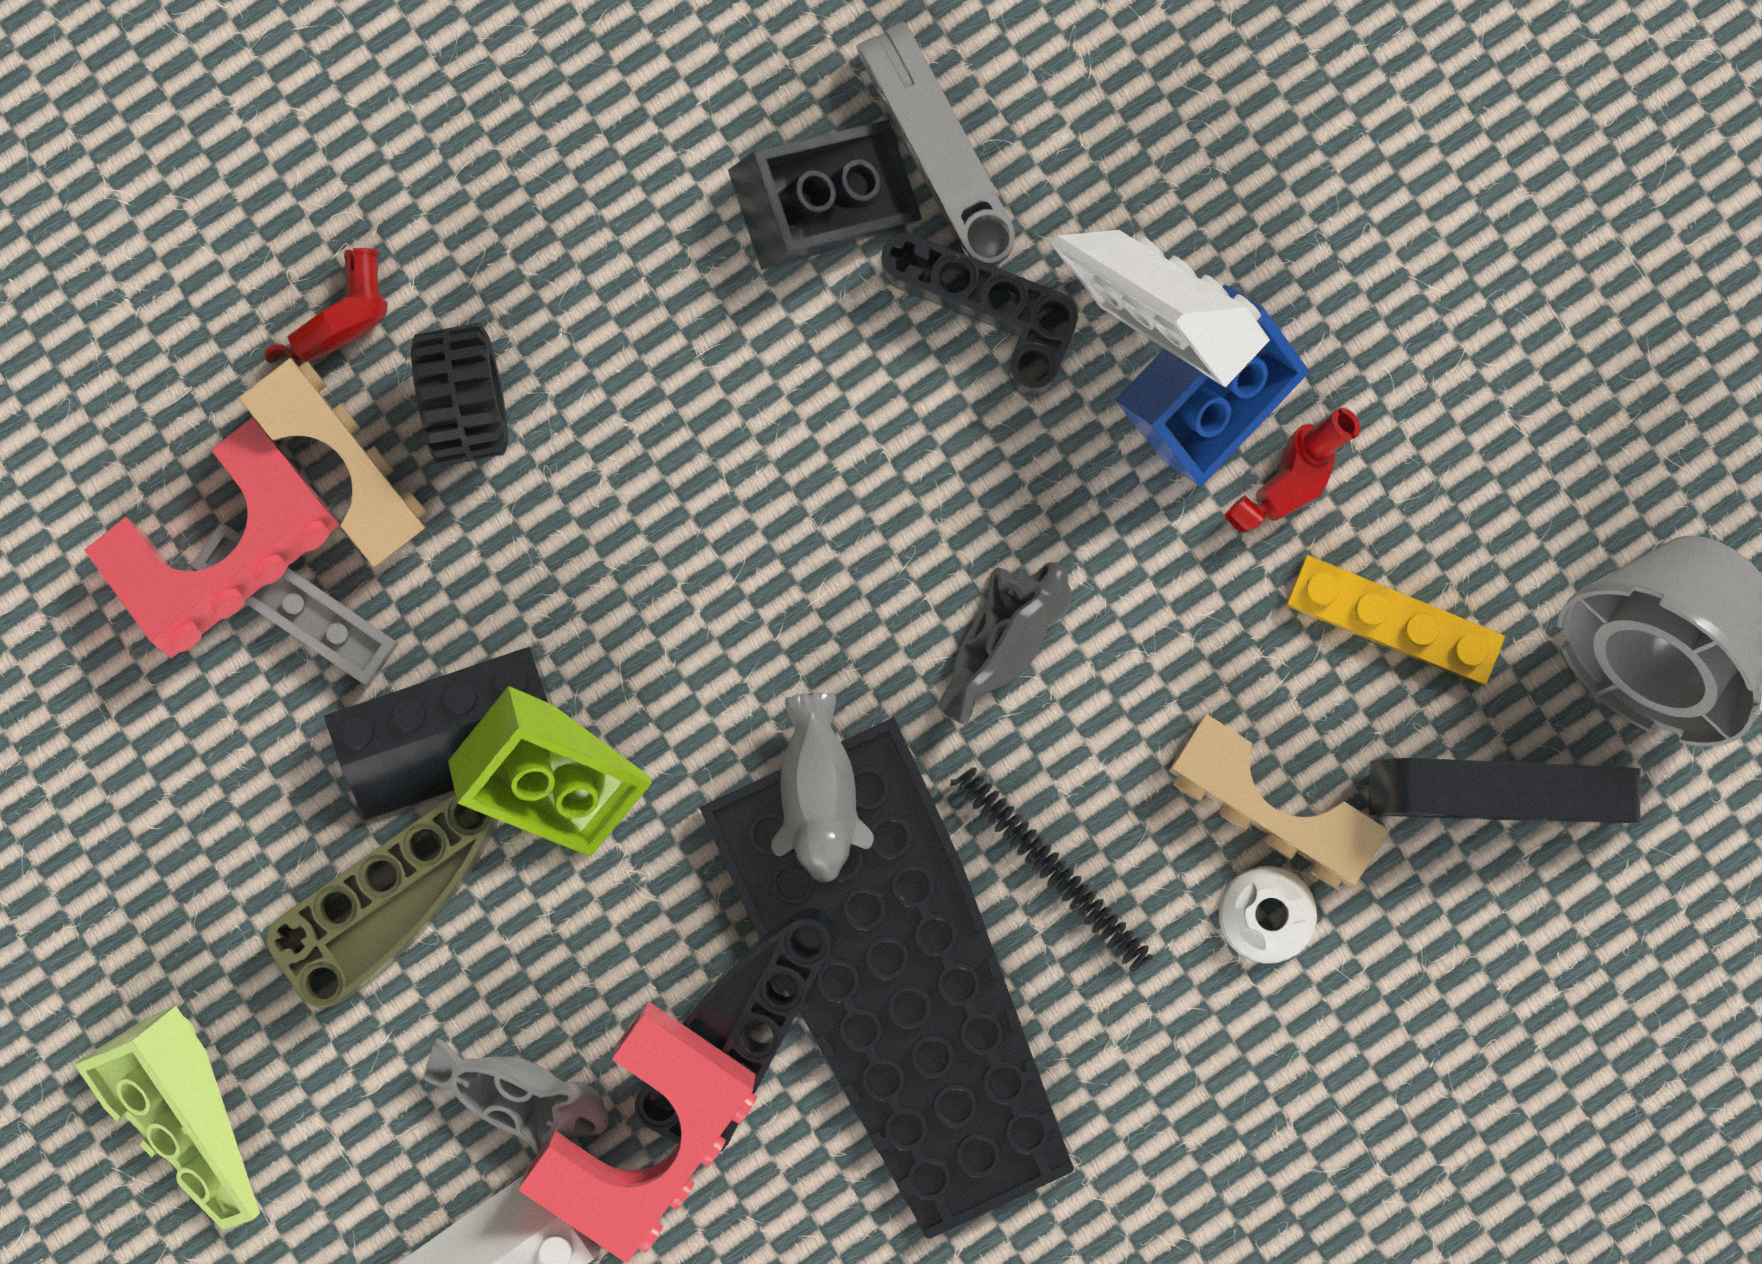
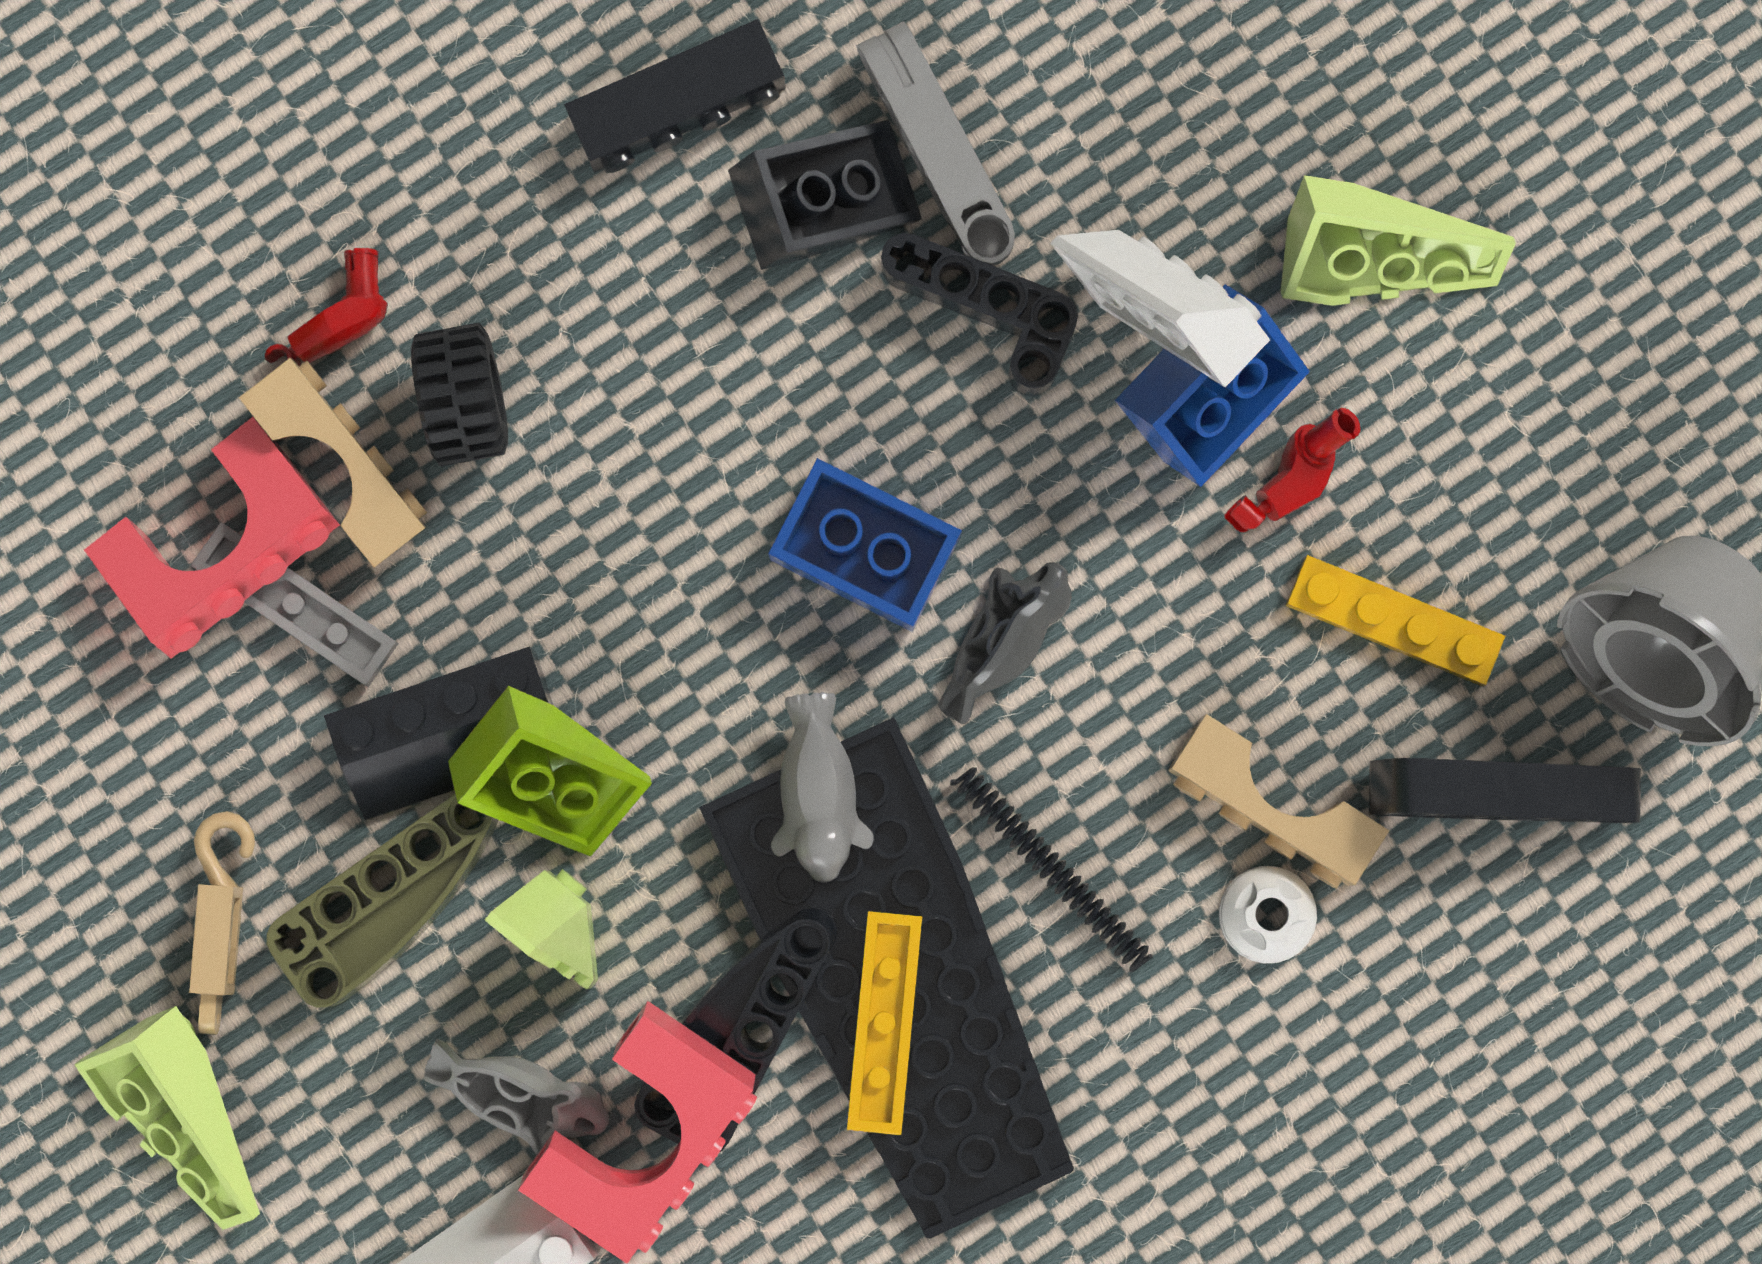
(217, 921): none -> tan piece
(551, 925): none -> yellowish green wedge
(676, 97): none -> black brick
(864, 545): none -> blue brick
(884, 1023): none -> yellow plate
(1367, 243): none -> yellowish green wedge

